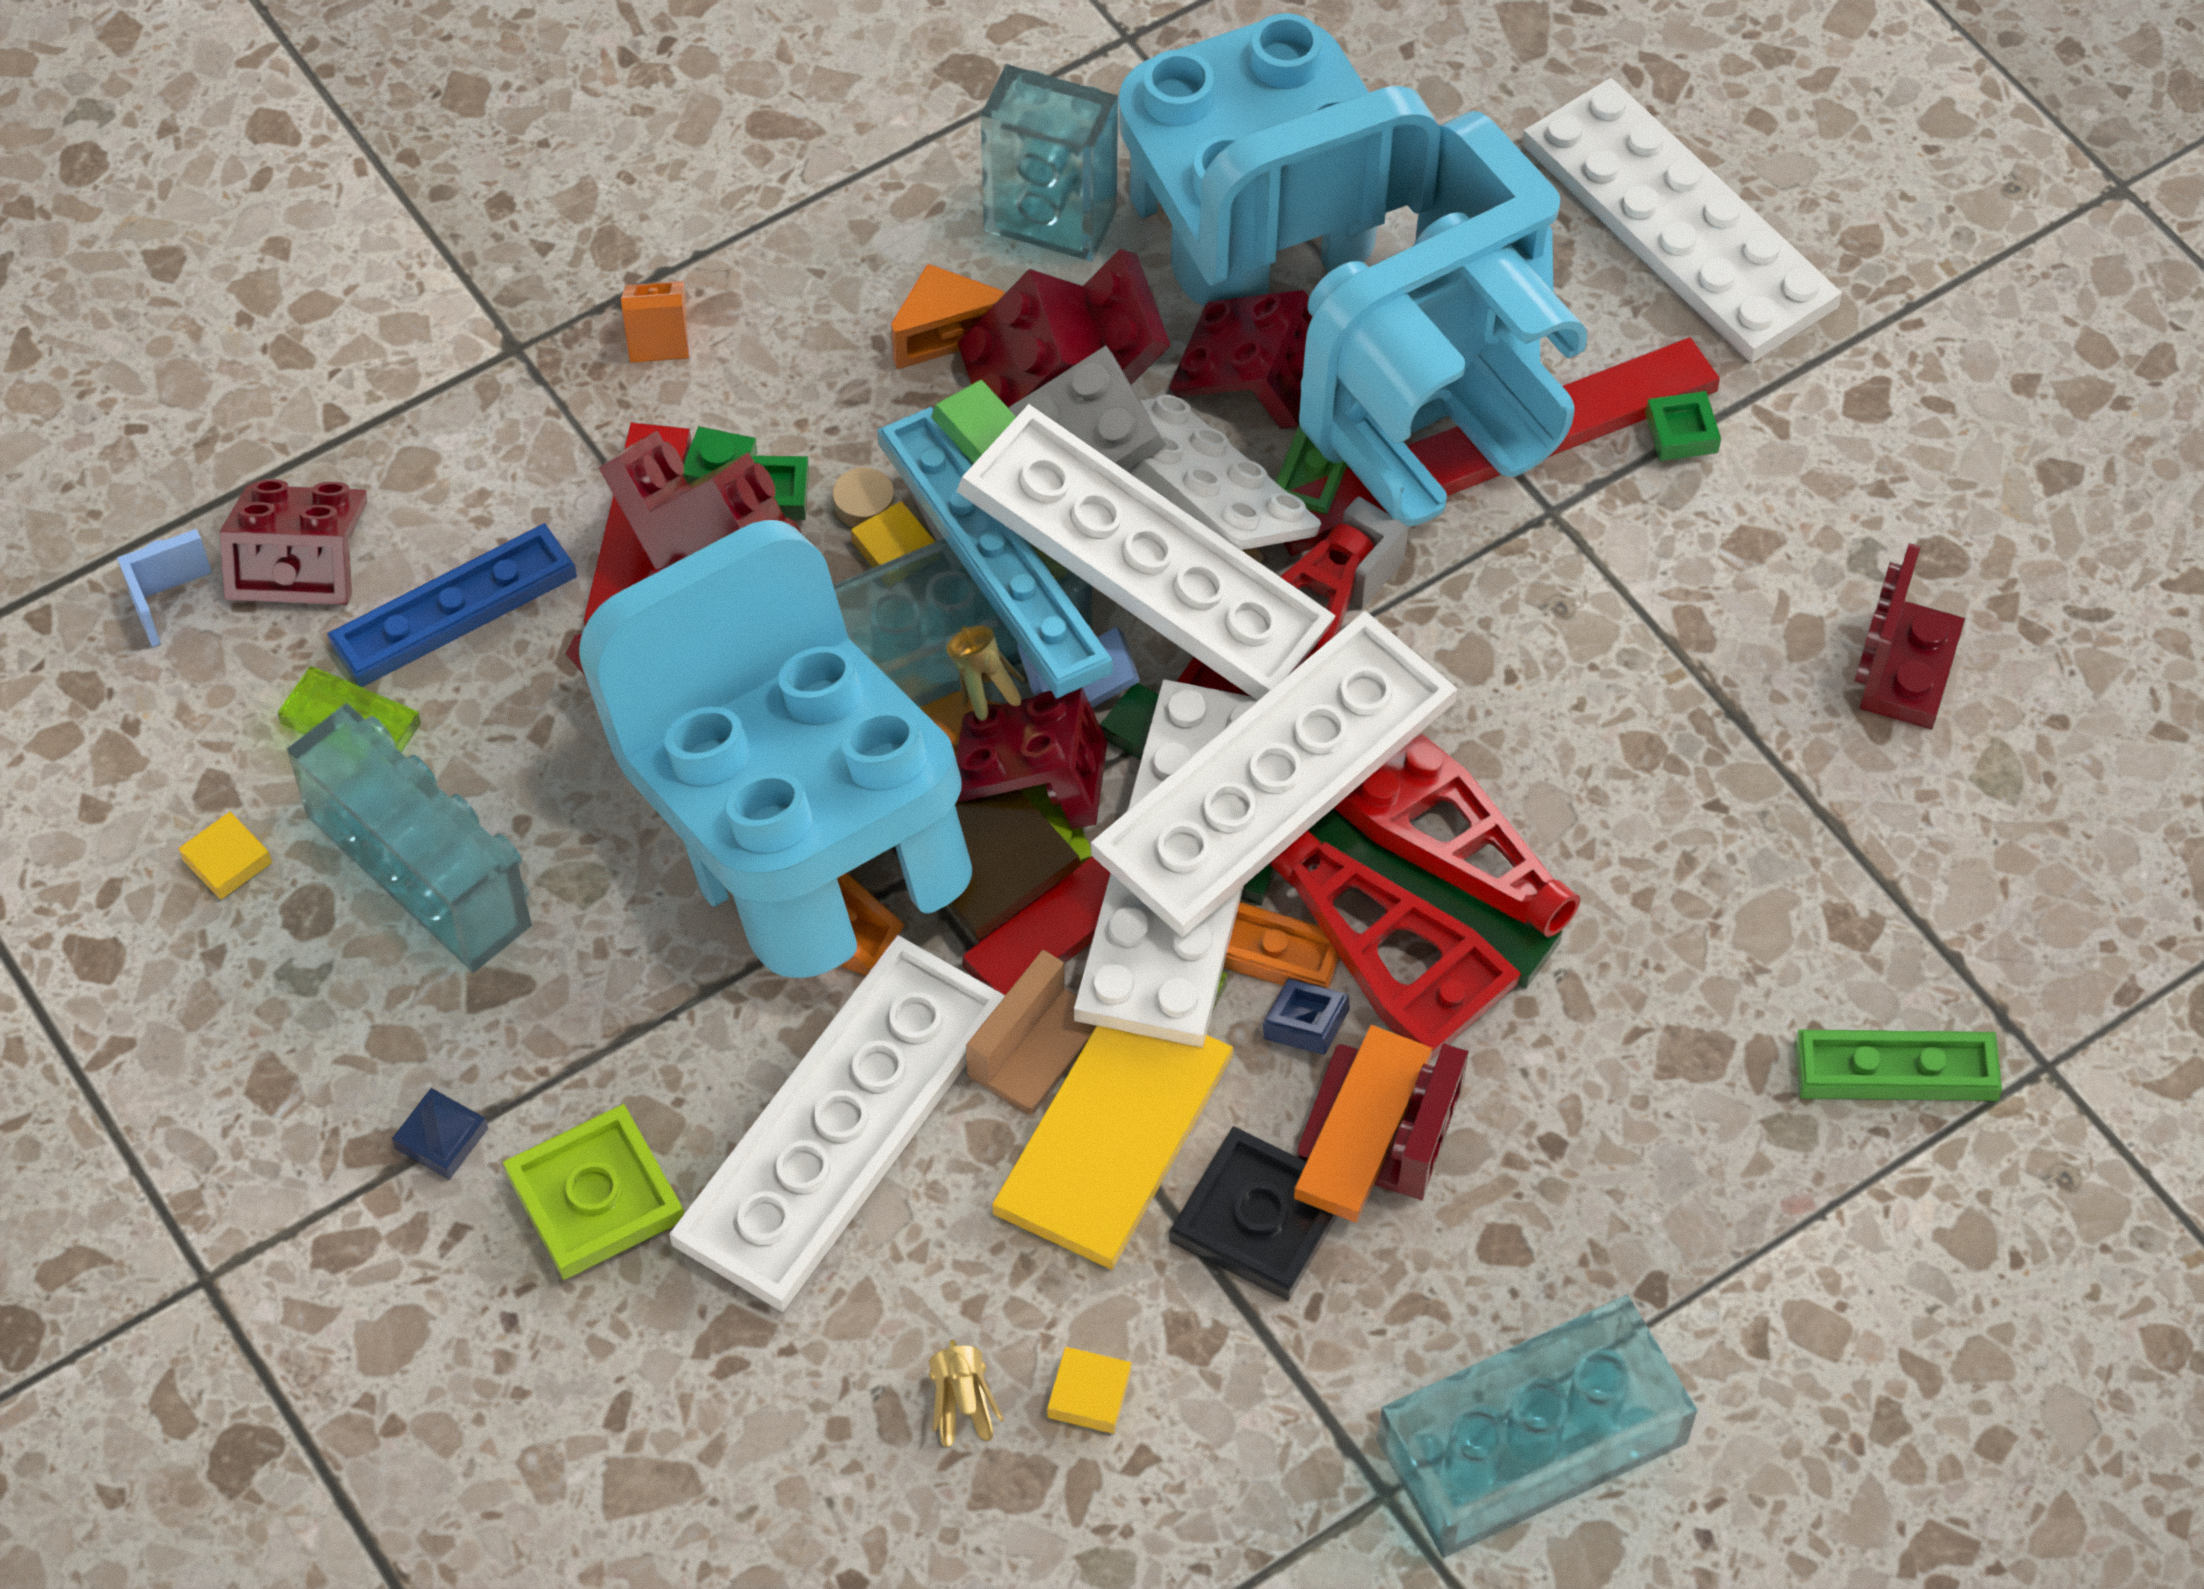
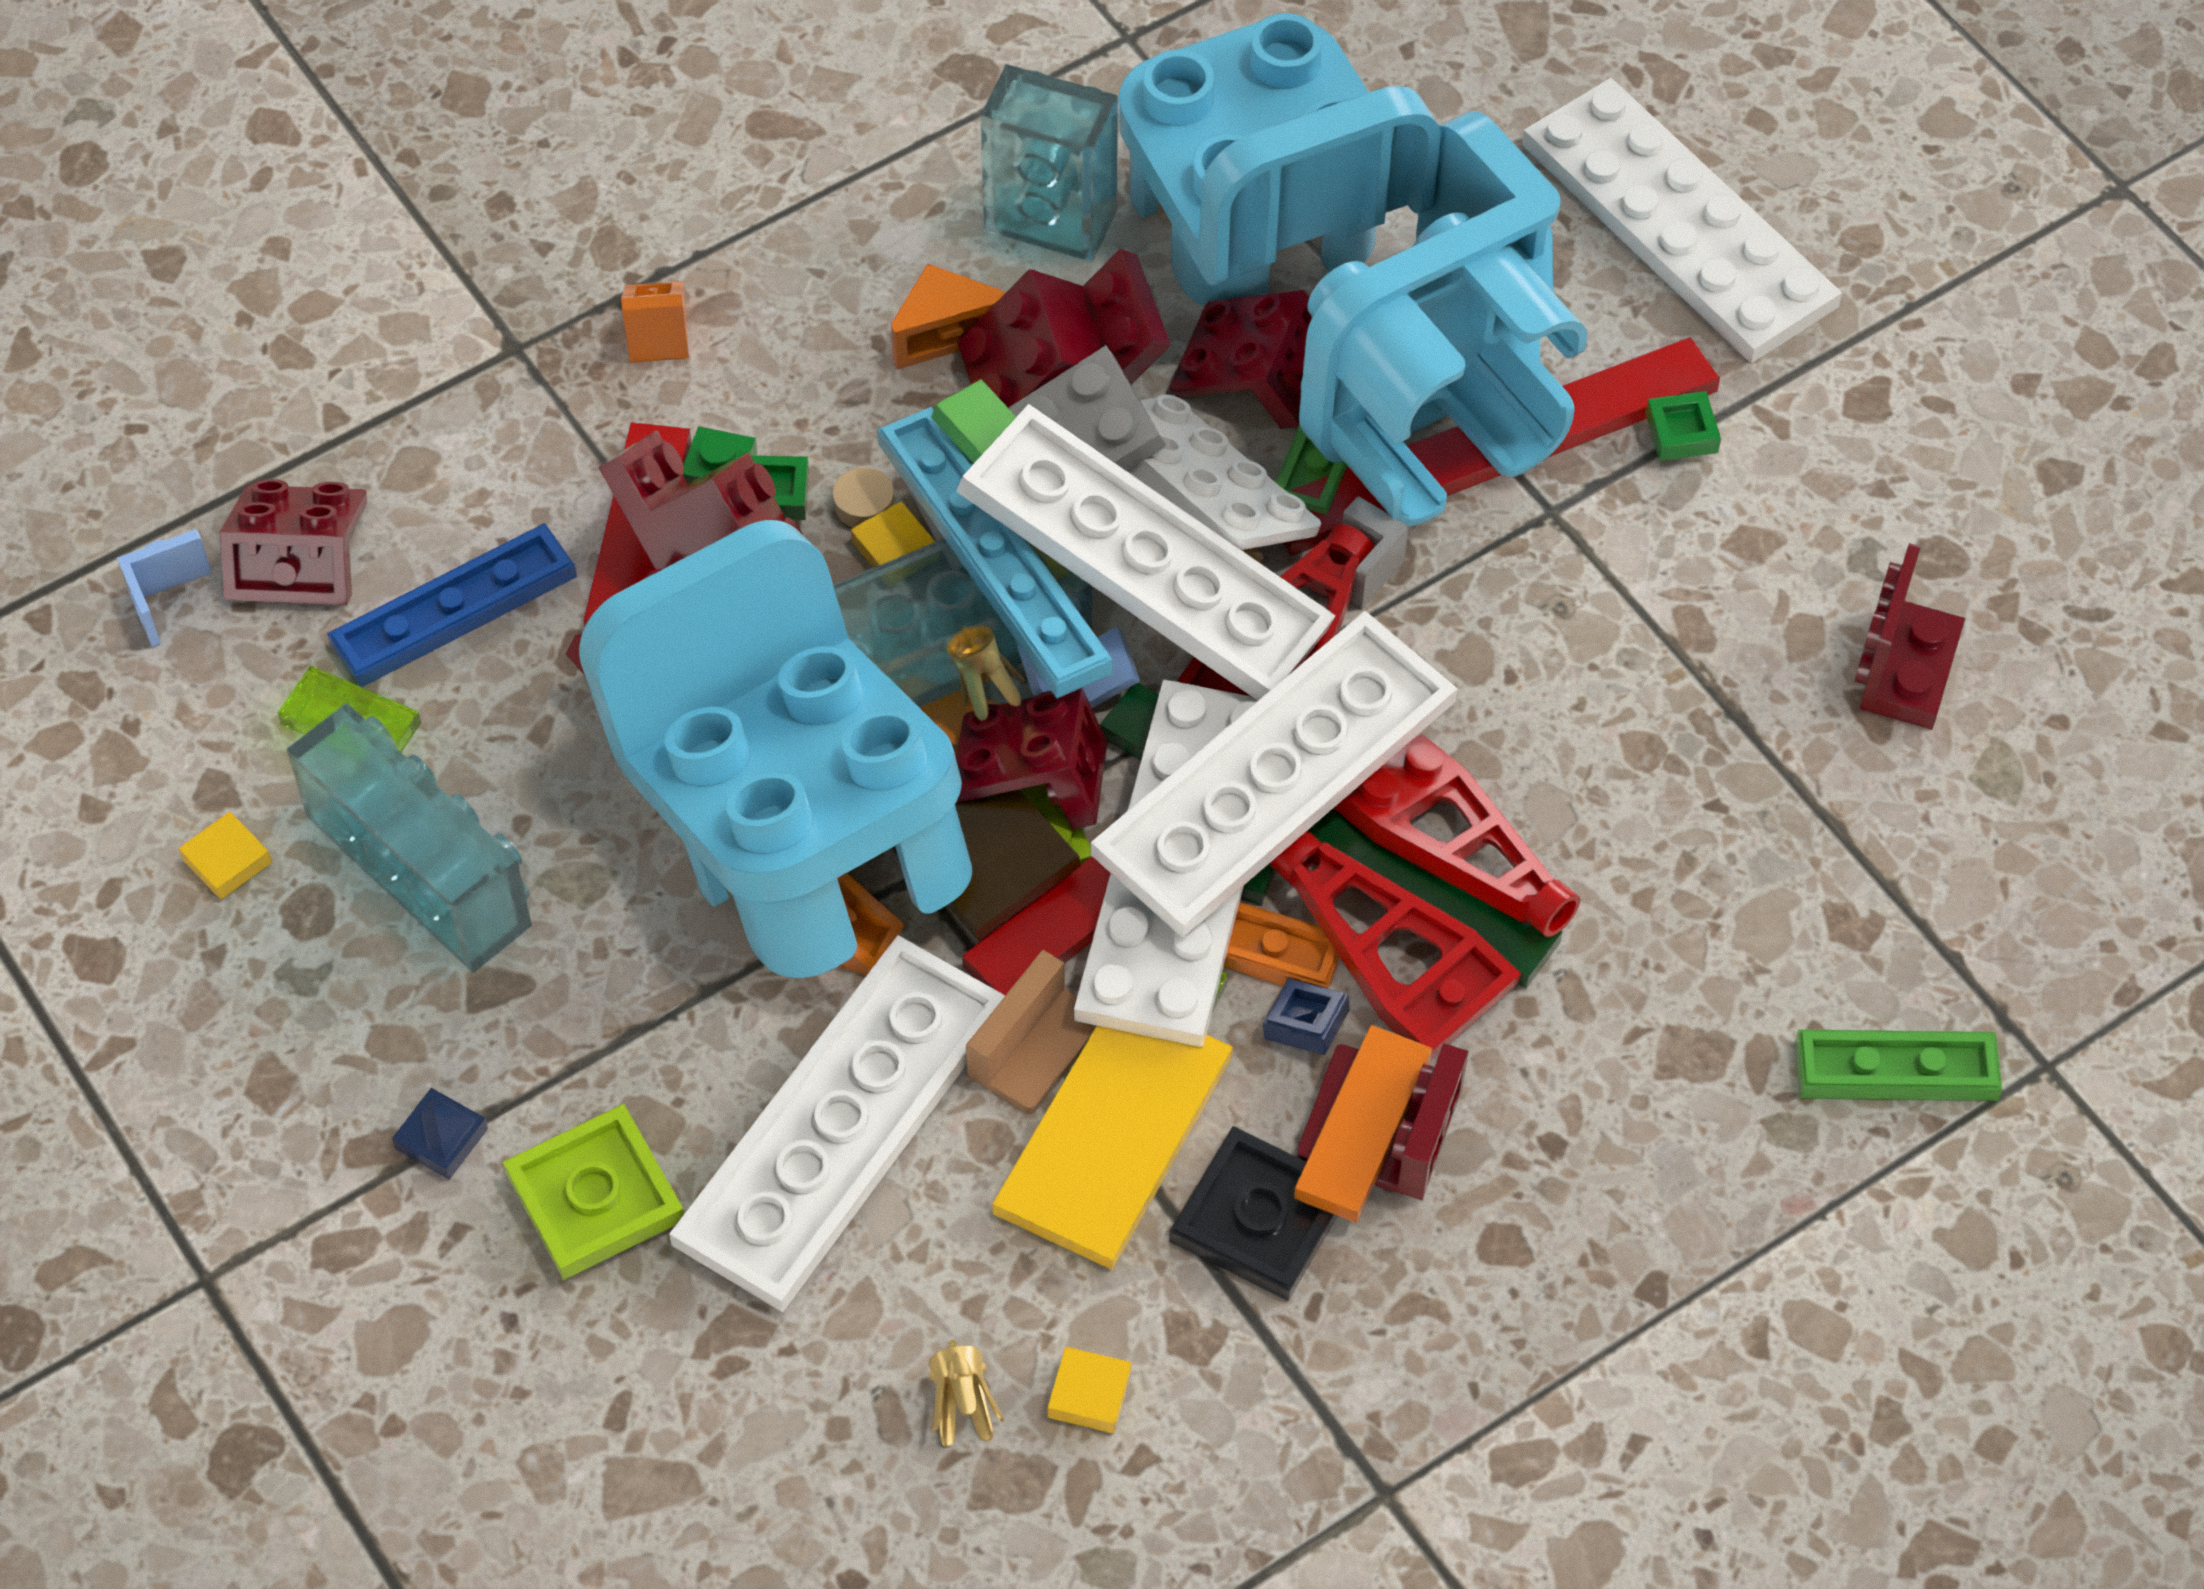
(1535, 1425): clear light blue brick -> none

